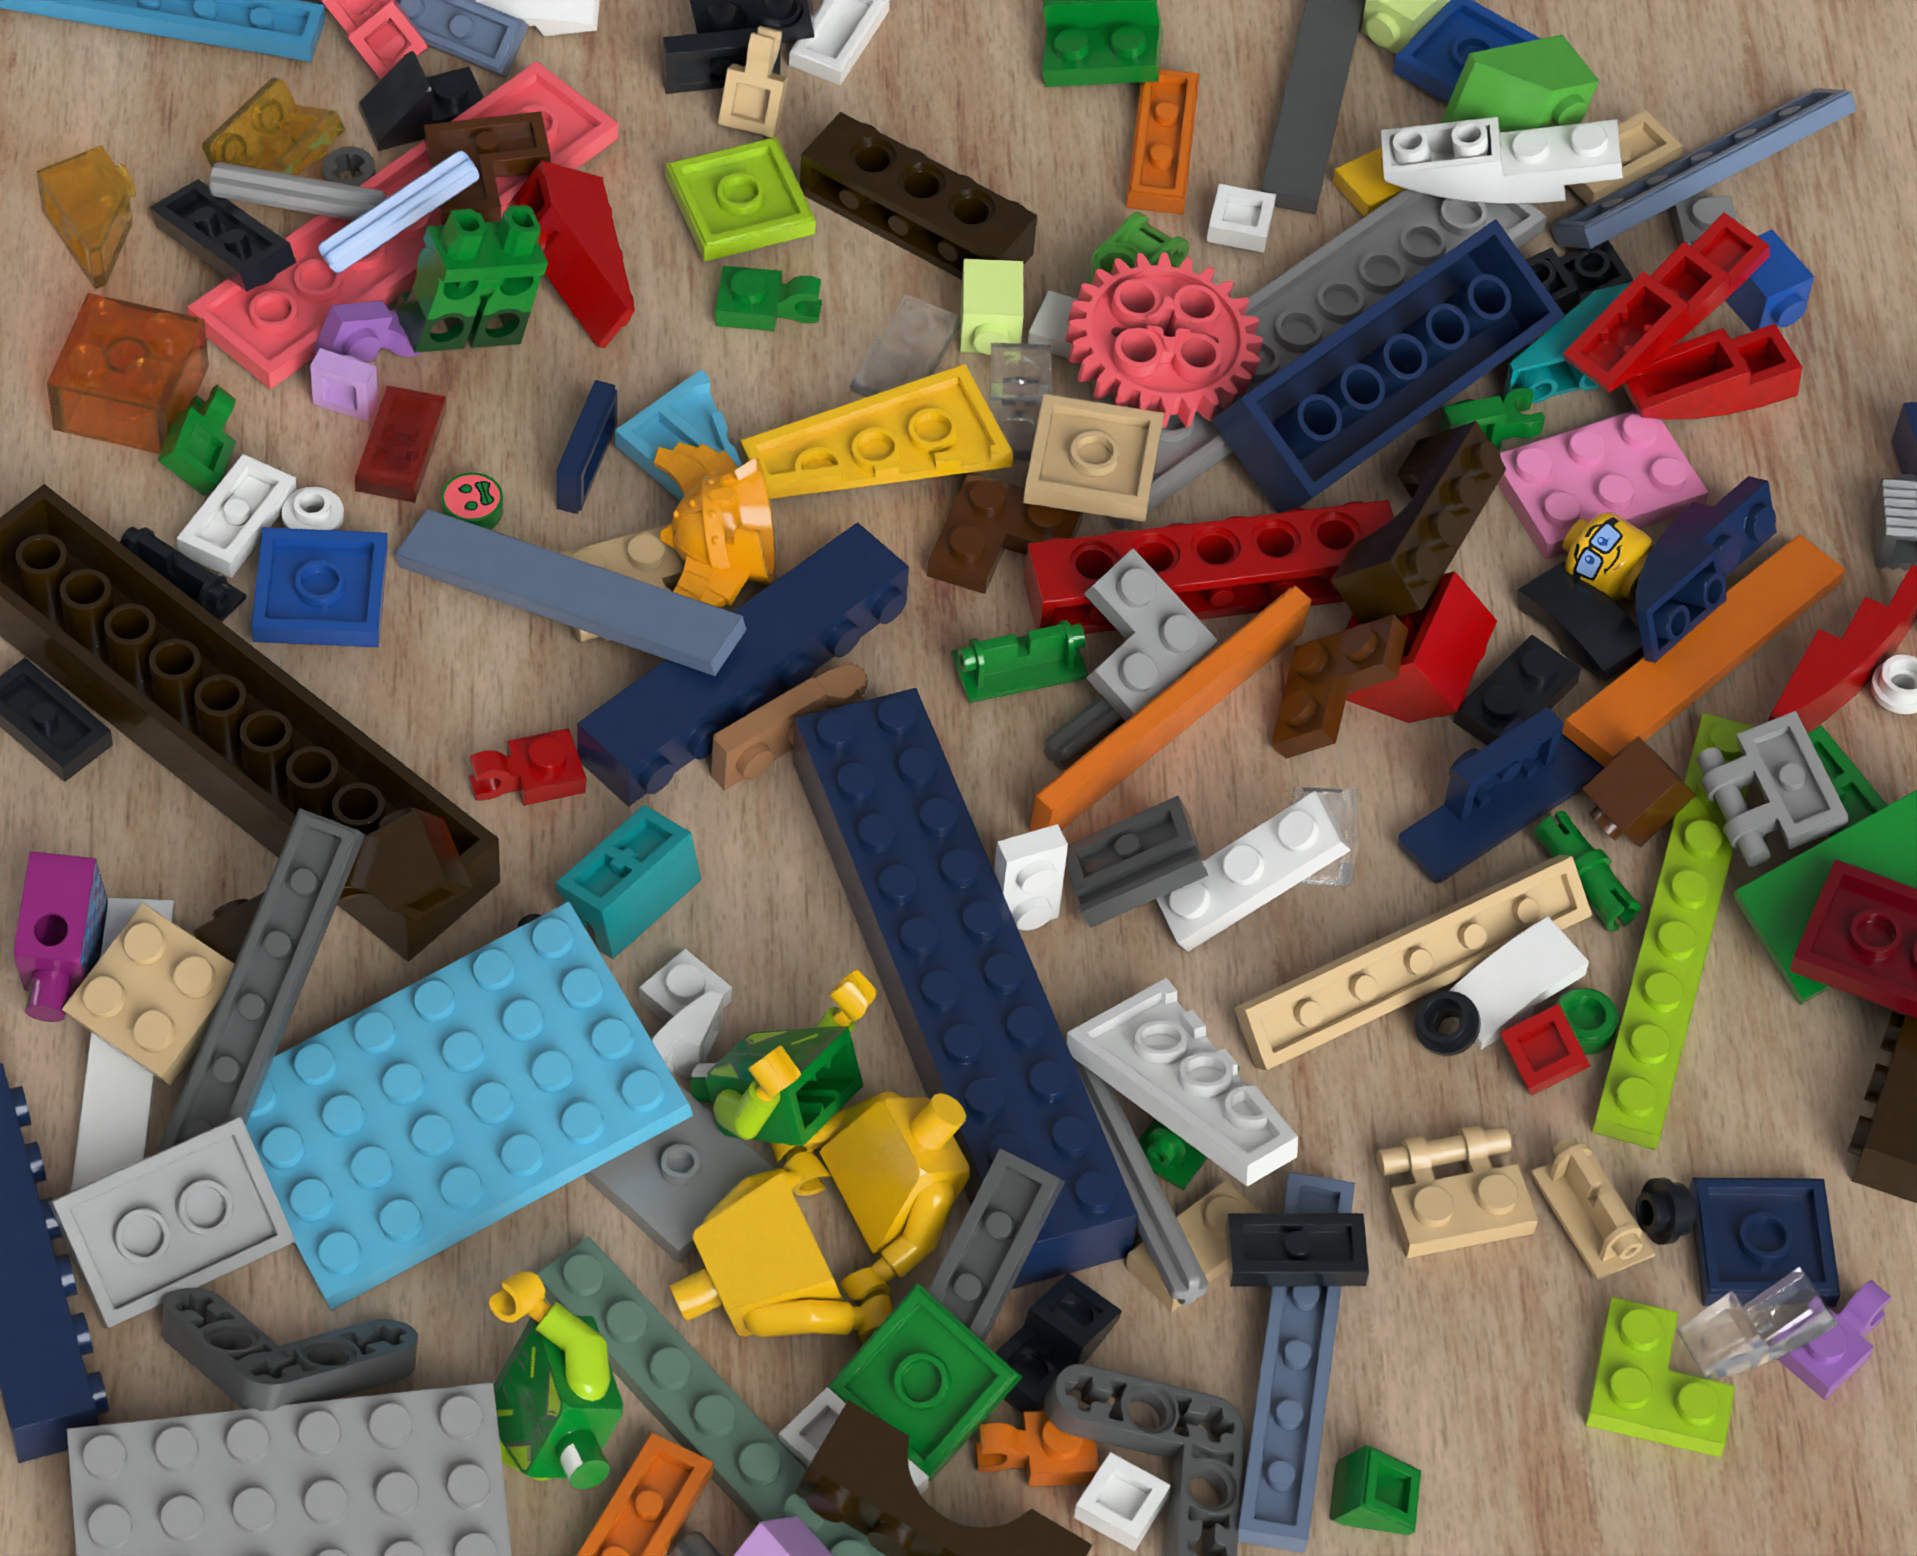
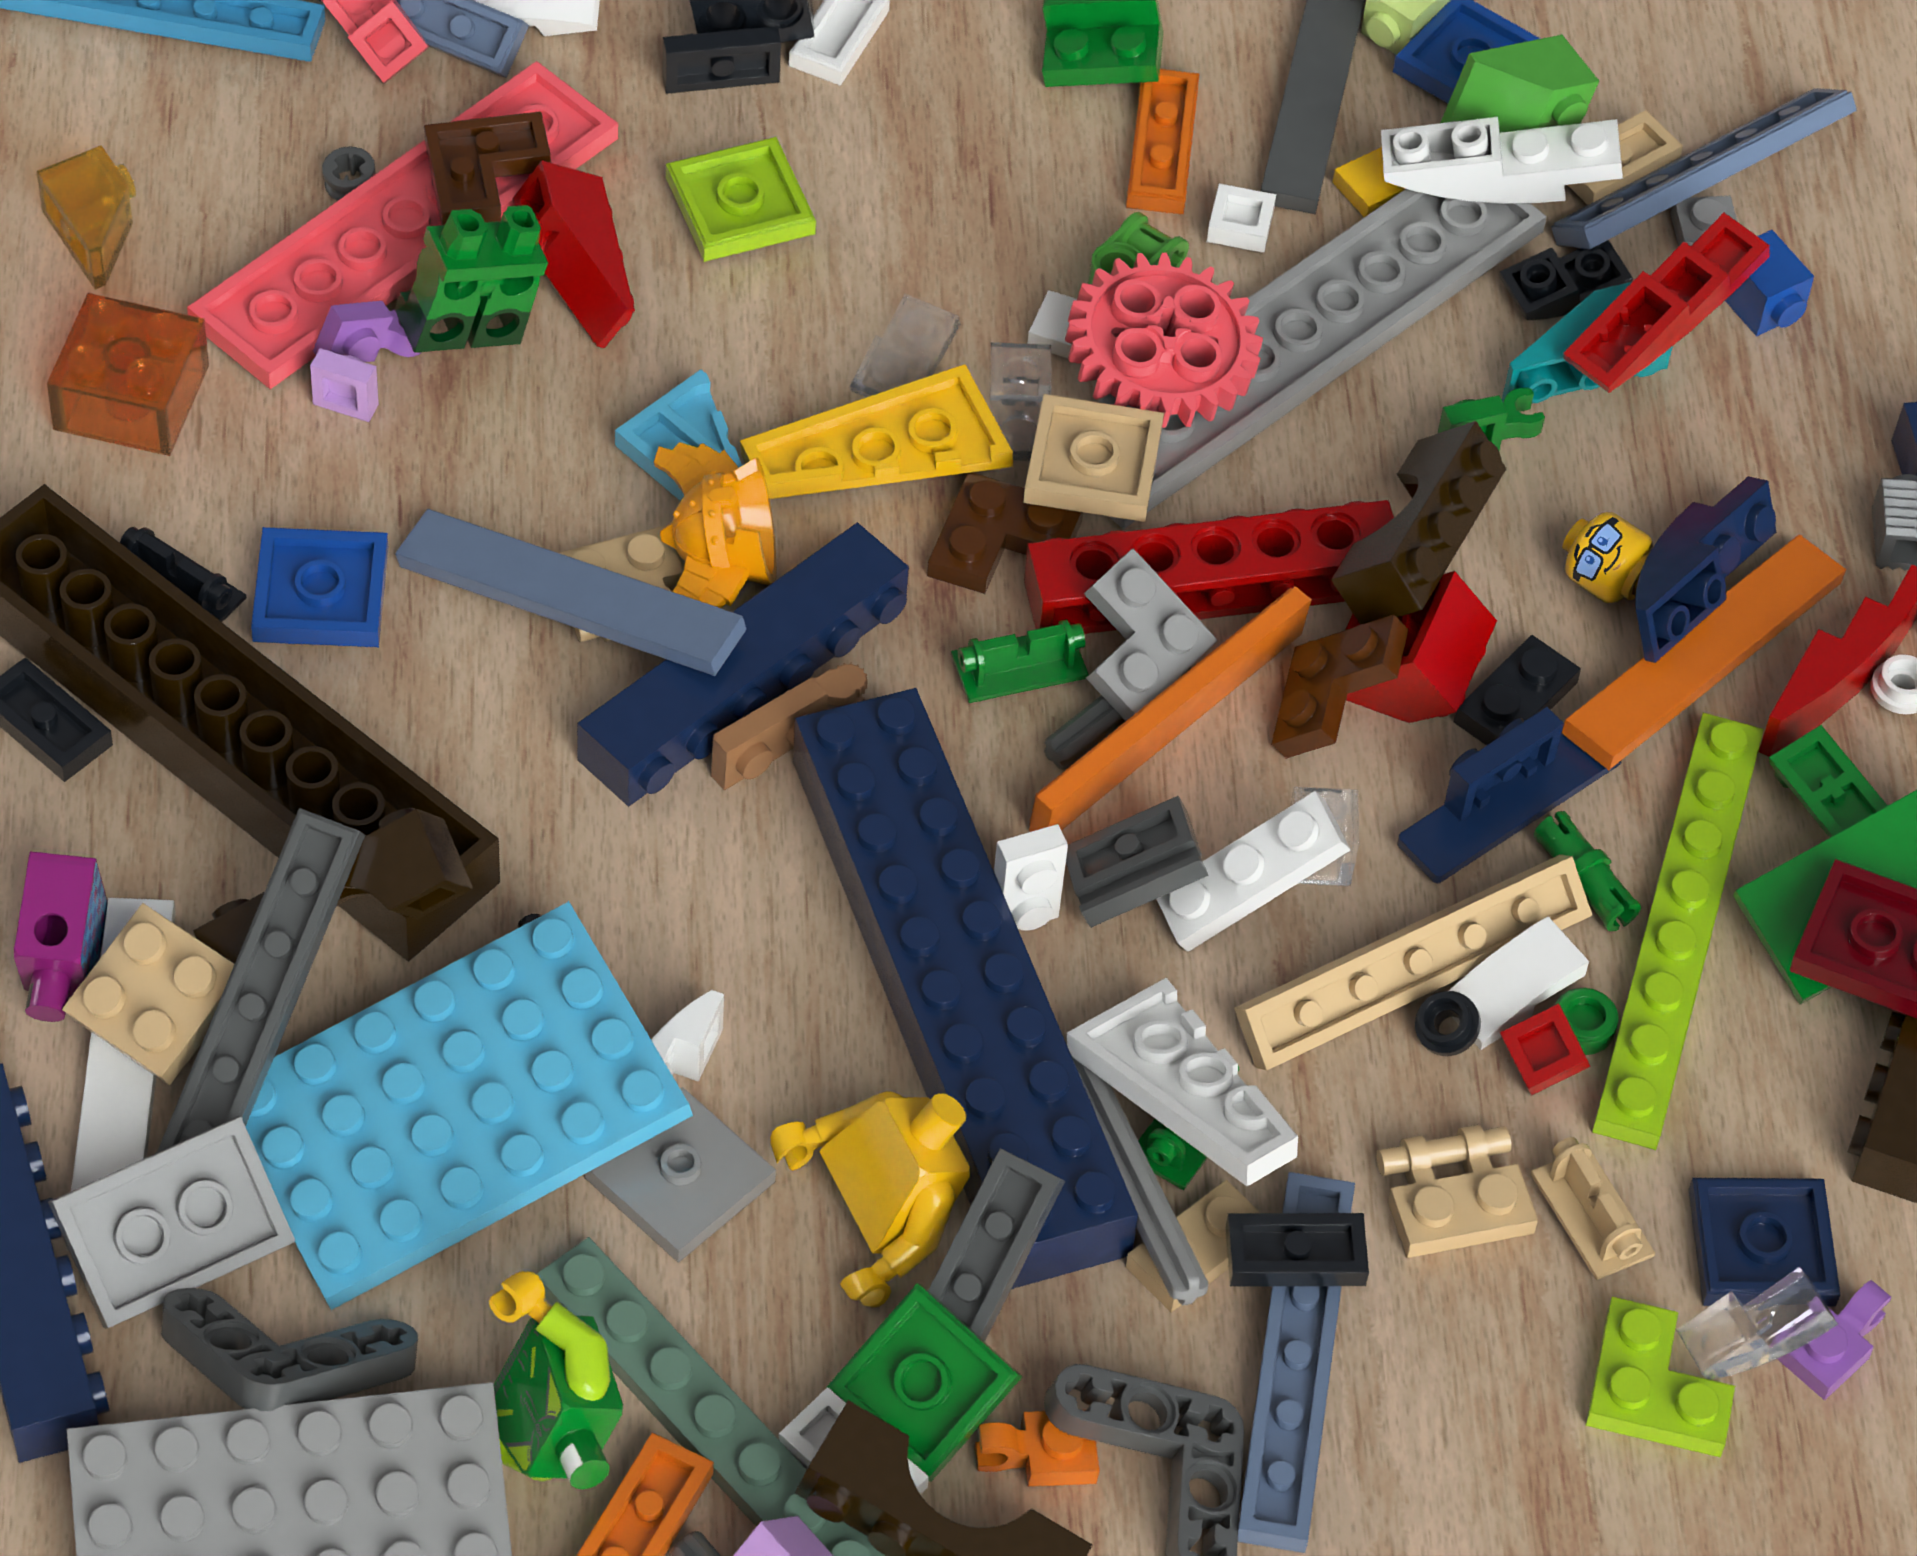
(196, 441): green plate -> none
(223, 235): black plate -> none
(234, 515): white plate -> none
(274, 132): clear yellow bracket -> none
(292, 191): light grey axle -> none
(325, 504): white plate -> none
(398, 211): light blue axle -> none
(400, 444): clear red plate -> none
(409, 100): black slope -> none
(473, 499): tile -> none
(536, 766): red plate -> none
(586, 447): dark blue tile -> none
(631, 879): teal hinge -> none
(680, 984): white plate -> none
(752, 93): tan plate -> none
(758, 297): green plate -> none
(768, 1263): yellow torso -> none
(792, 1080): torso -> none
(912, 198): dark brown brick -> none
(991, 304): yellowish green brick -> none
(1056, 1334): black slope -> none
(1122, 1501): white plate -> none
(1375, 1492): green slope -> none
(1388, 368): dark blue brick -> none
(1590, 623): black slope -> none
(1603, 467): bright pink plate -> none
(1637, 794): reddish brown brick -> none
(1665, 1210): black plate -> none
(1717, 376): red slope -> none
(1790, 779): light grey plate -> none

